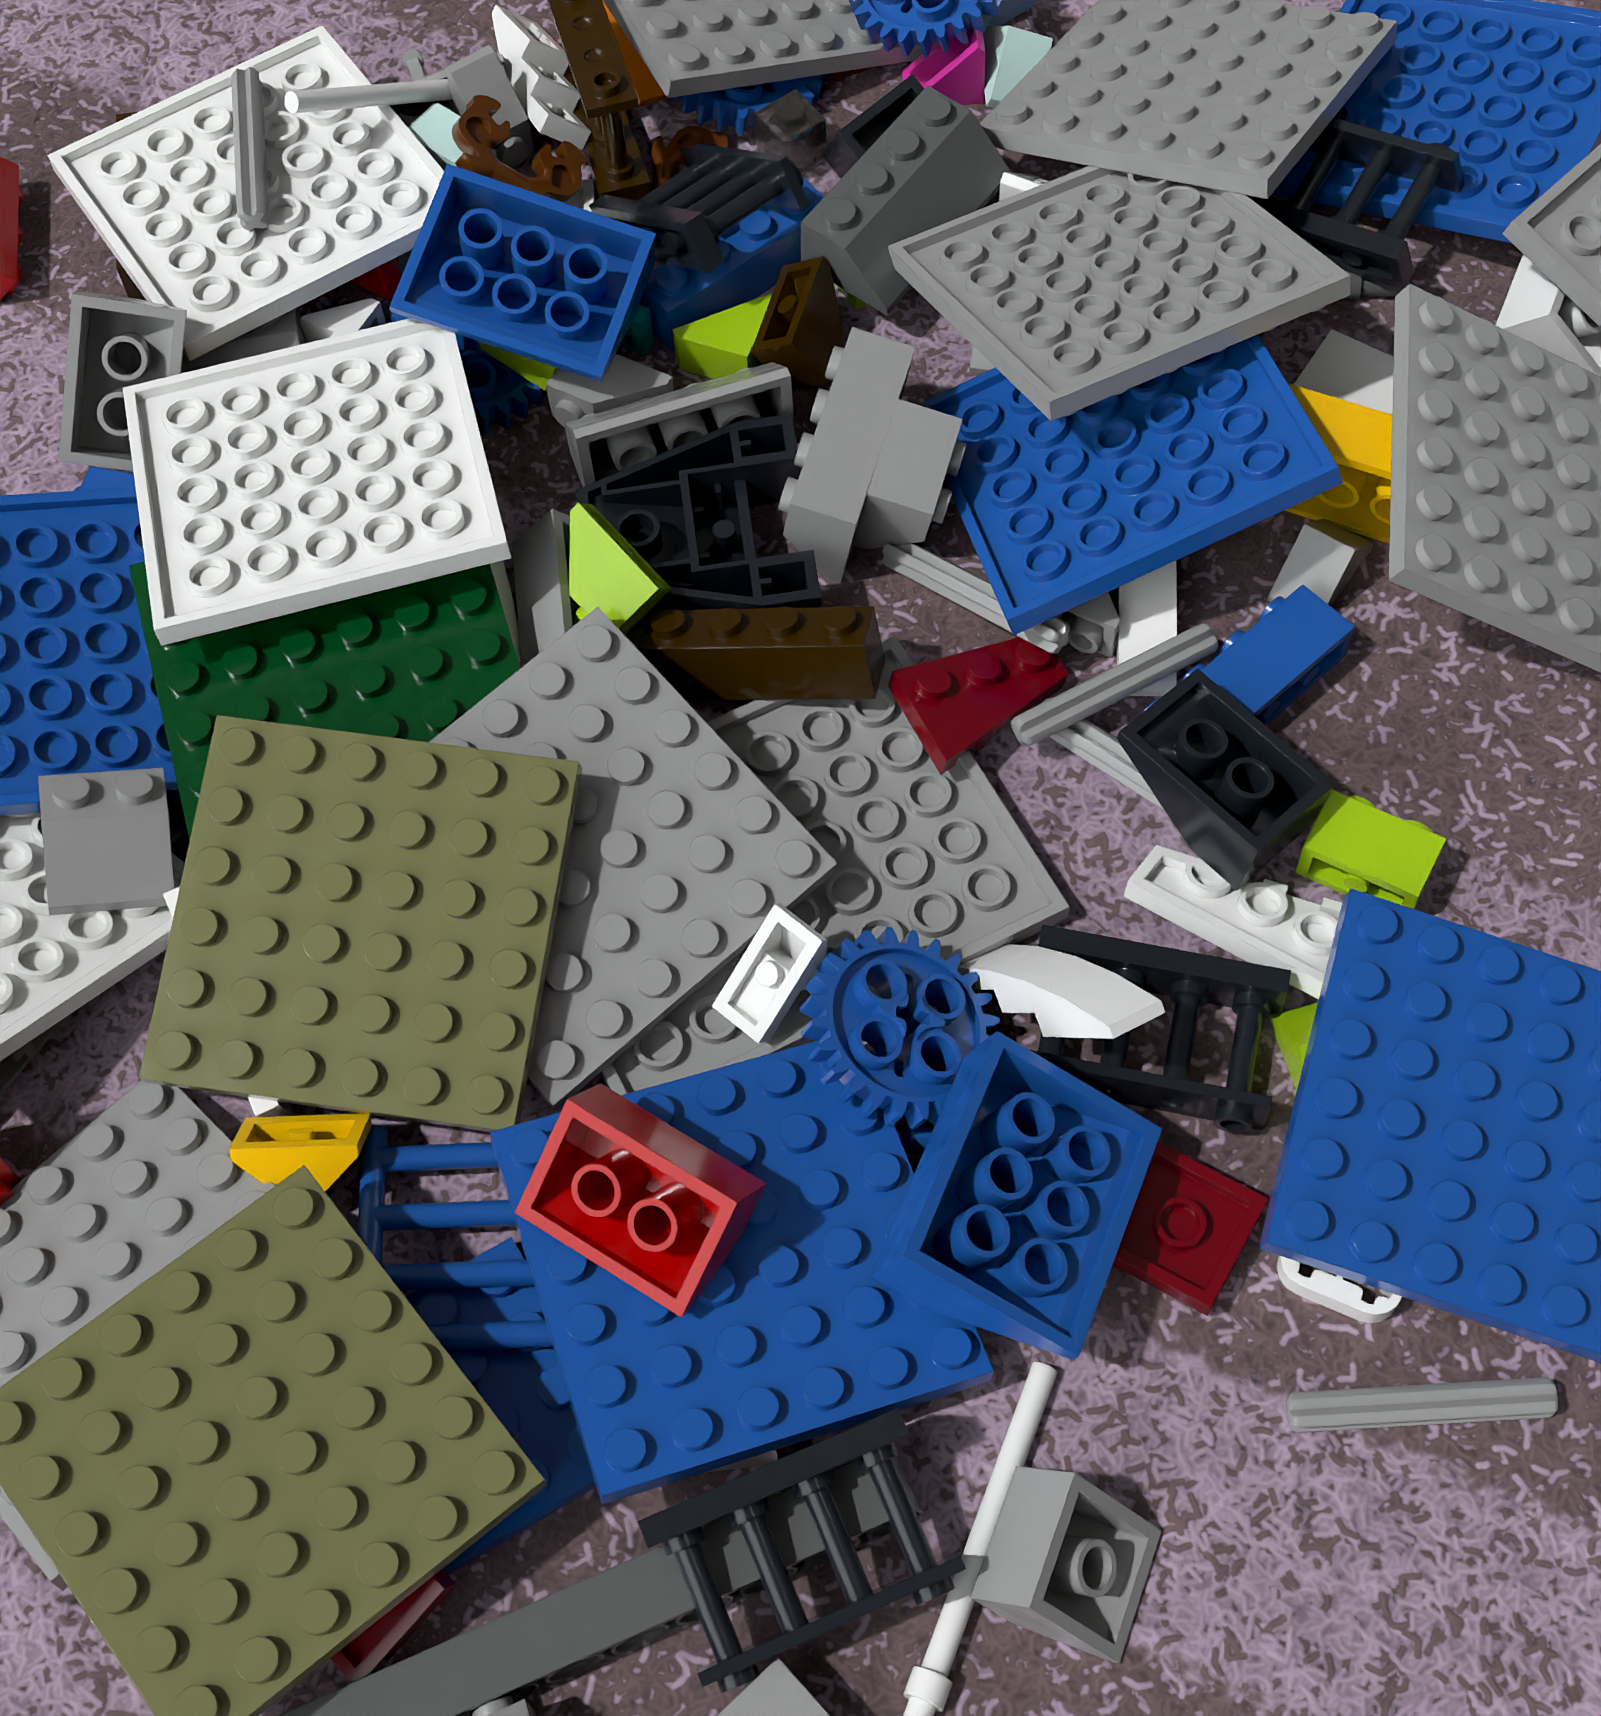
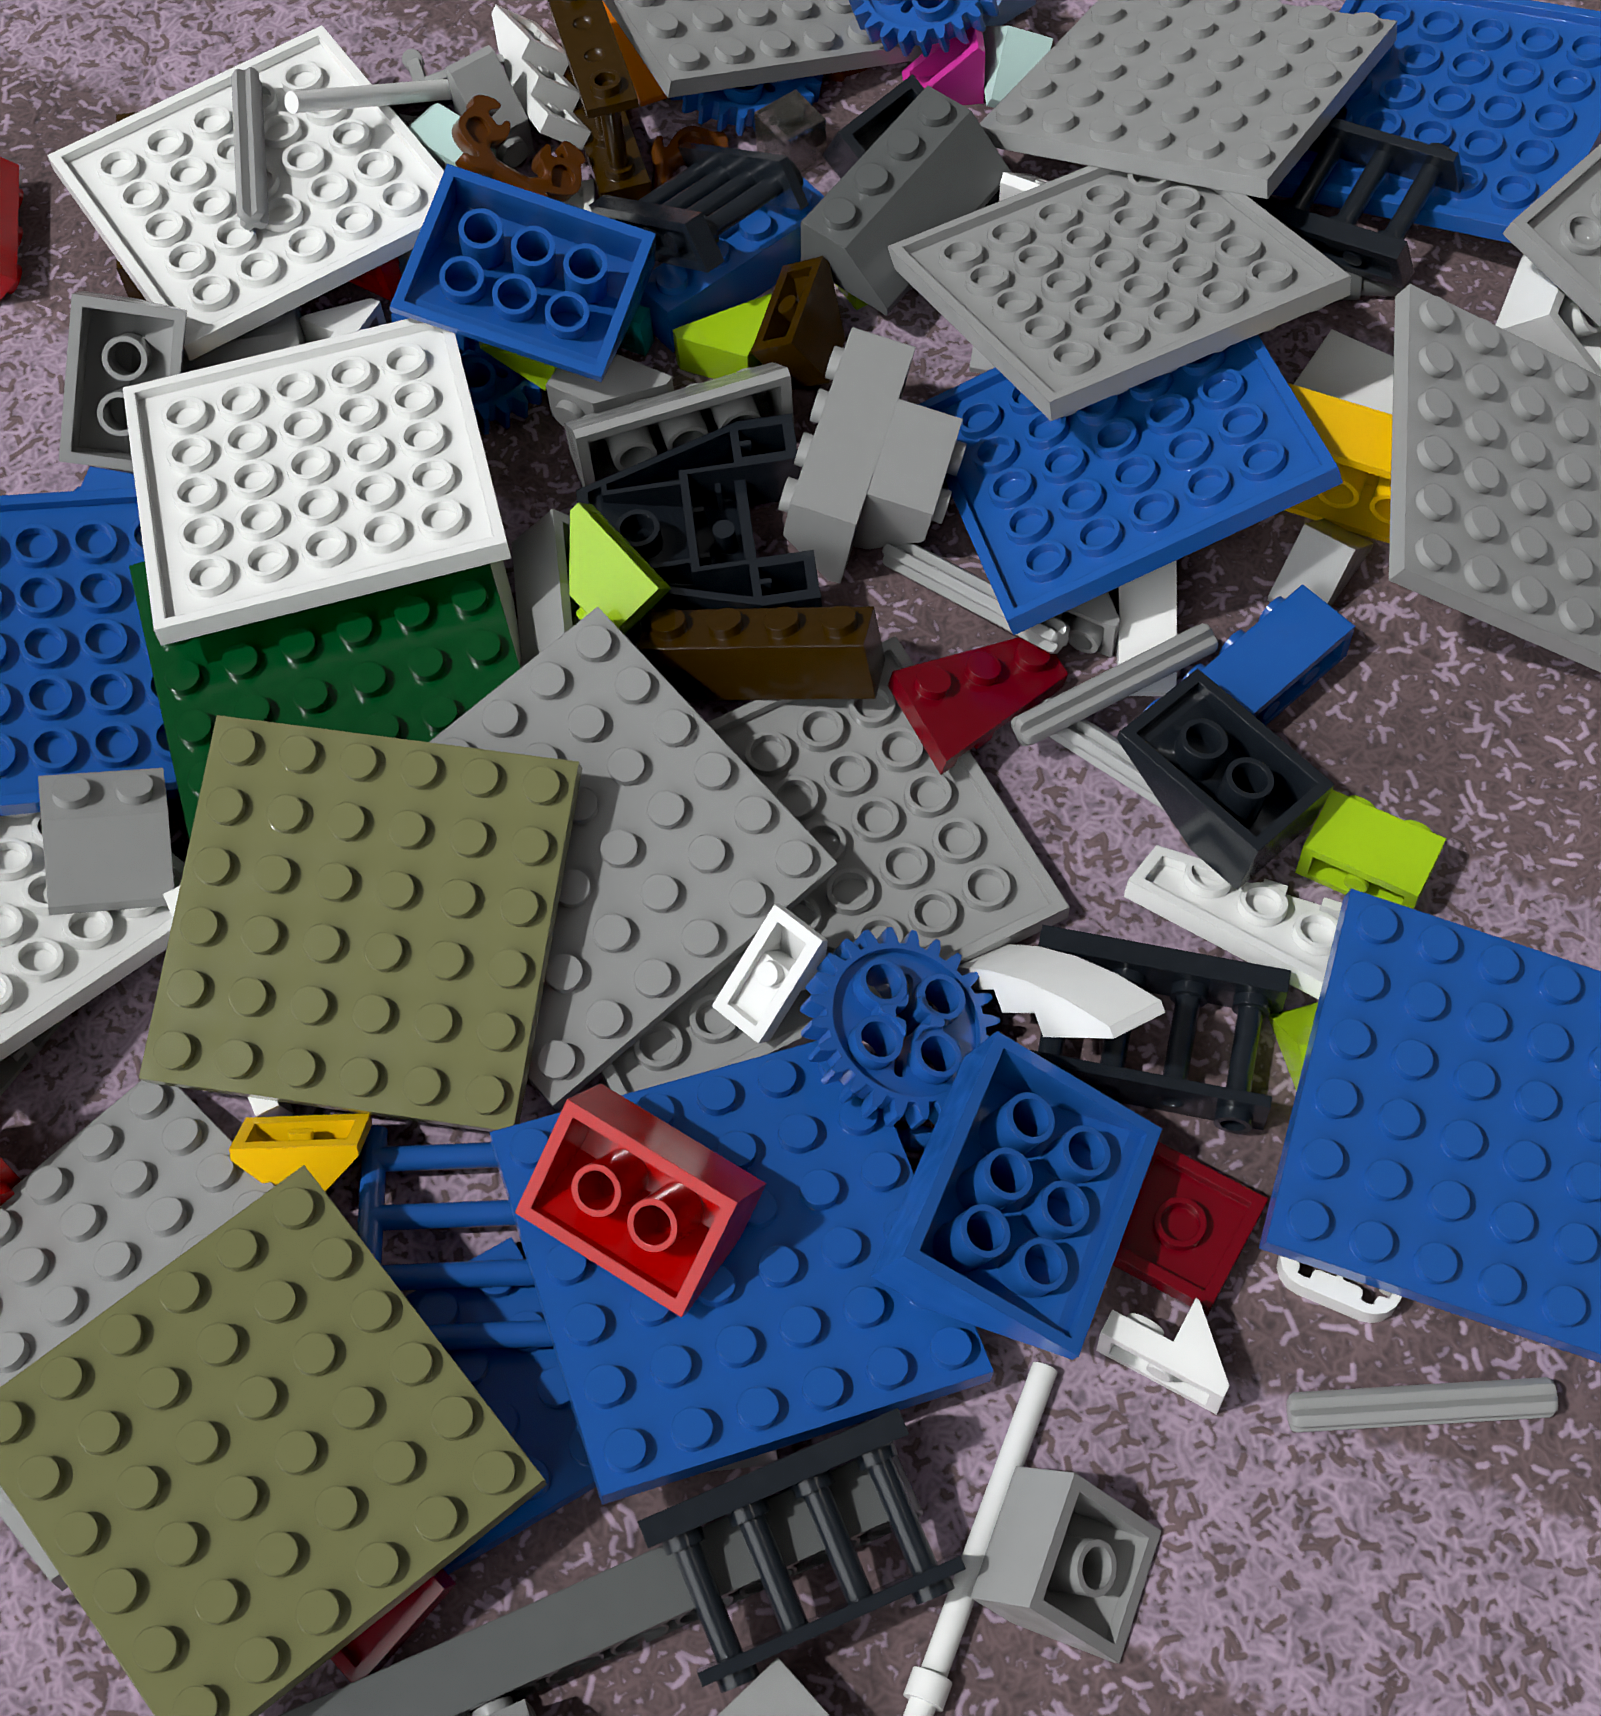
(1183, 1366): none -> white slope

